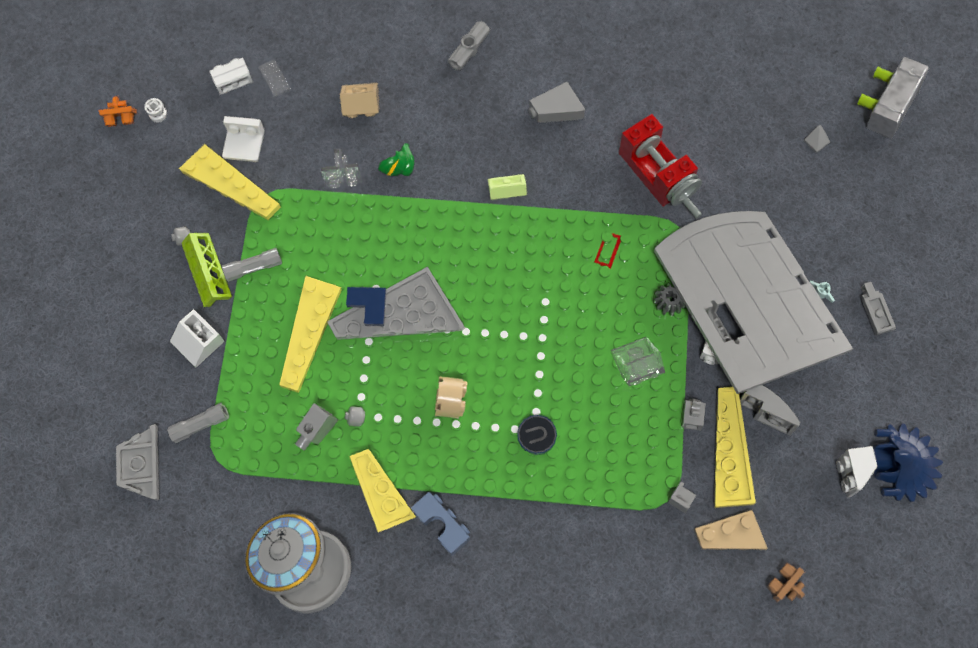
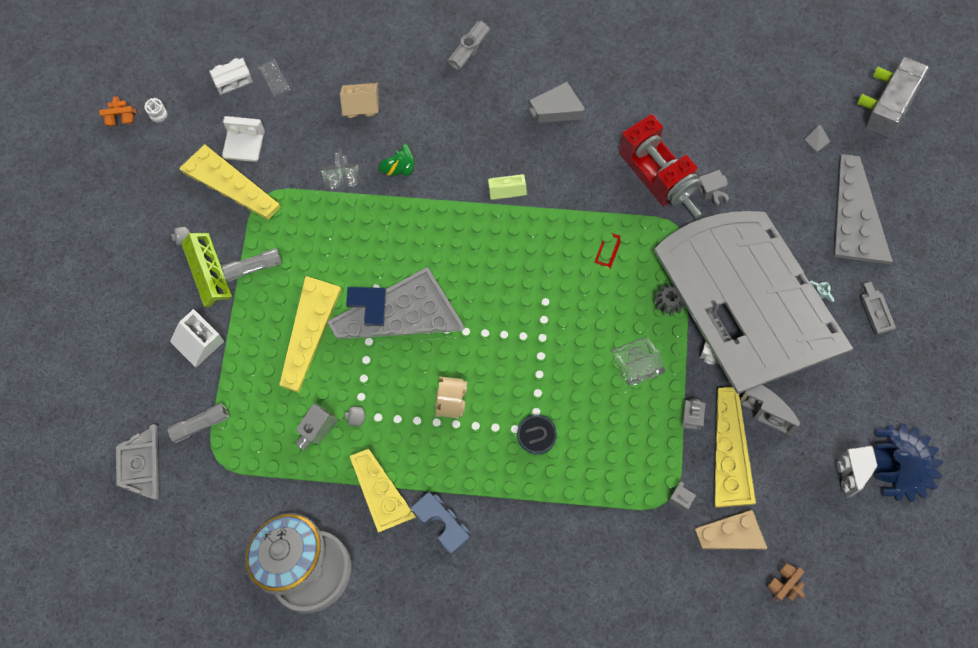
(714, 187): none -> light grey brick
(857, 221): none -> light grey wing

